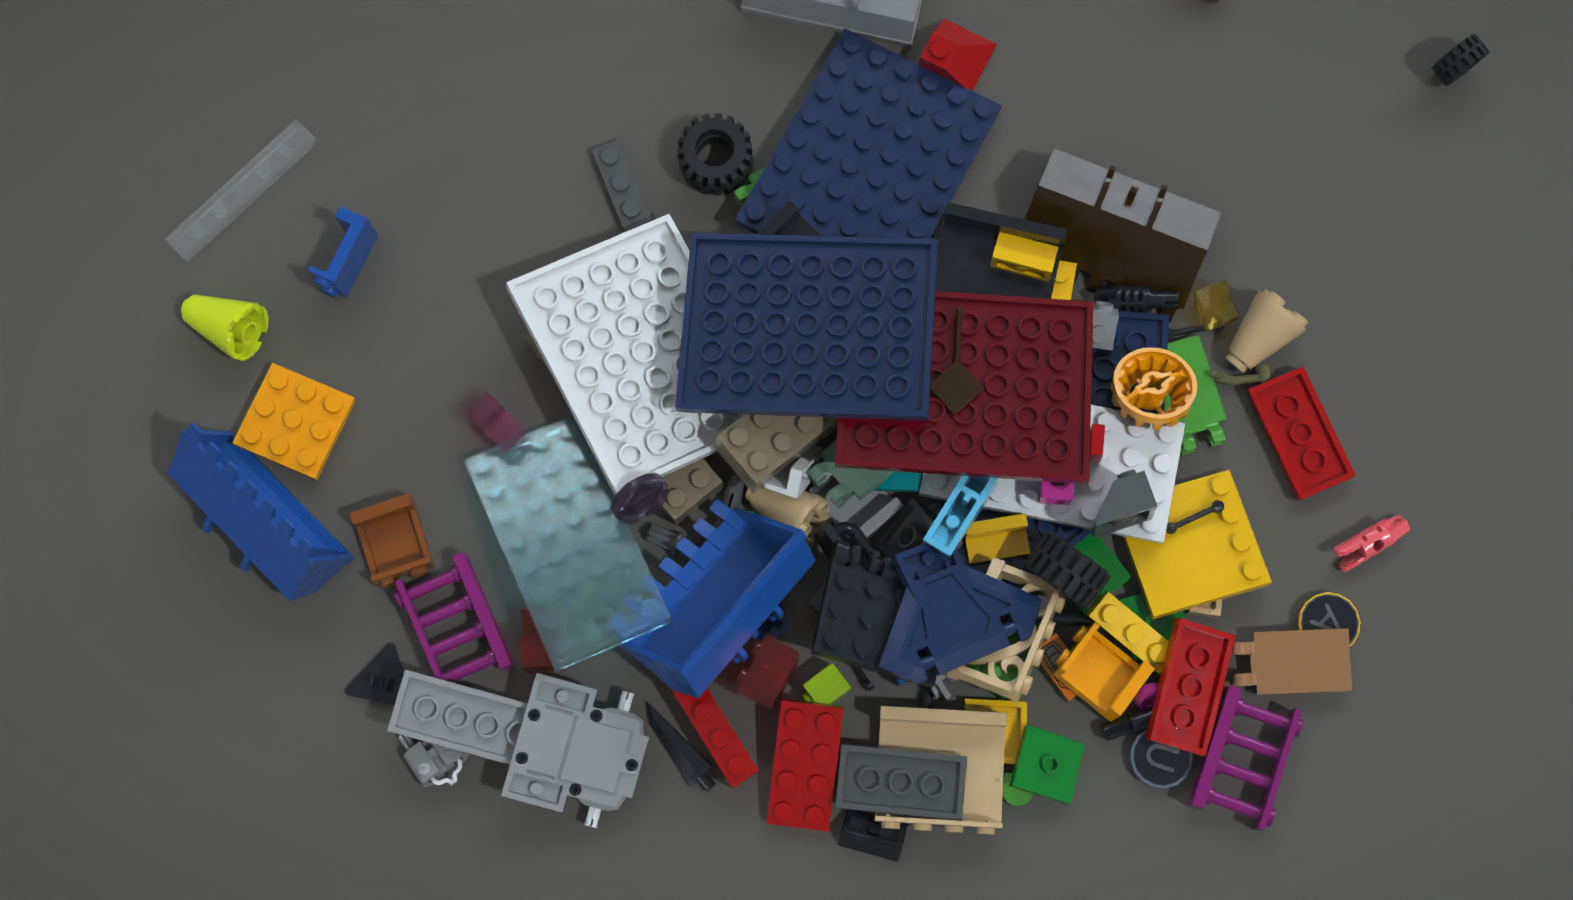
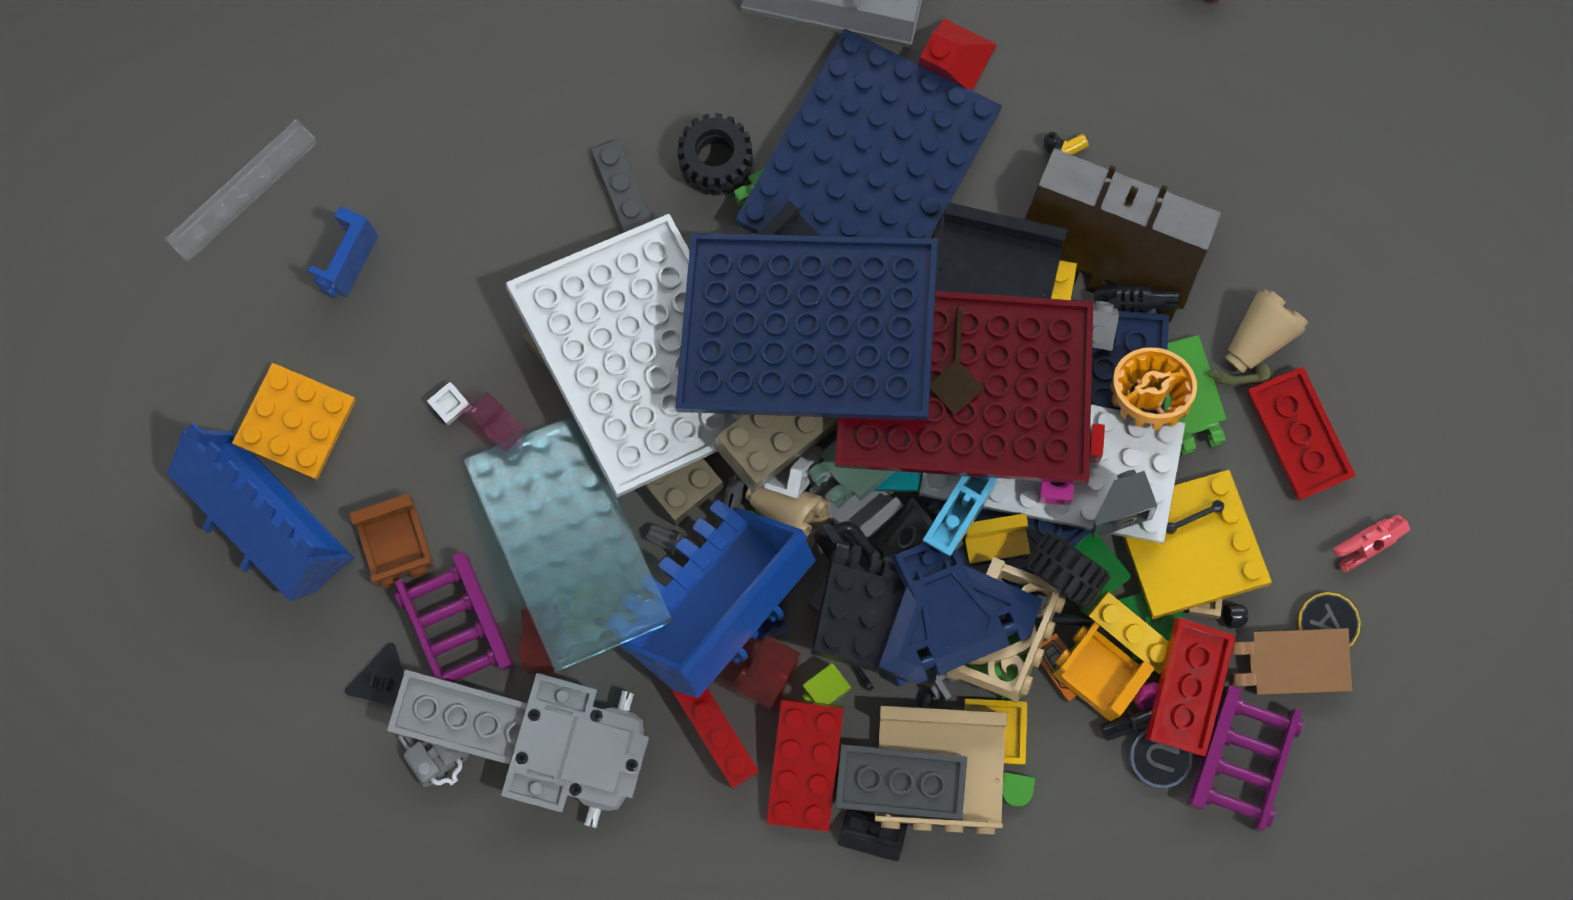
(227, 323): neon yellow cone -> none
(449, 403): none -> white plate
(639, 497): clear purple tile -> none
(687, 758): black bar -> none
(1024, 256): yellow panel -> none
(1047, 765): green plate -> none
(1071, 147): none -> arm
(1171, 333): black hinge -> none
(1214, 305): clear yellow panel -> none
(1235, 615): none -> black hinge
(1460, 59): black tyre -> none

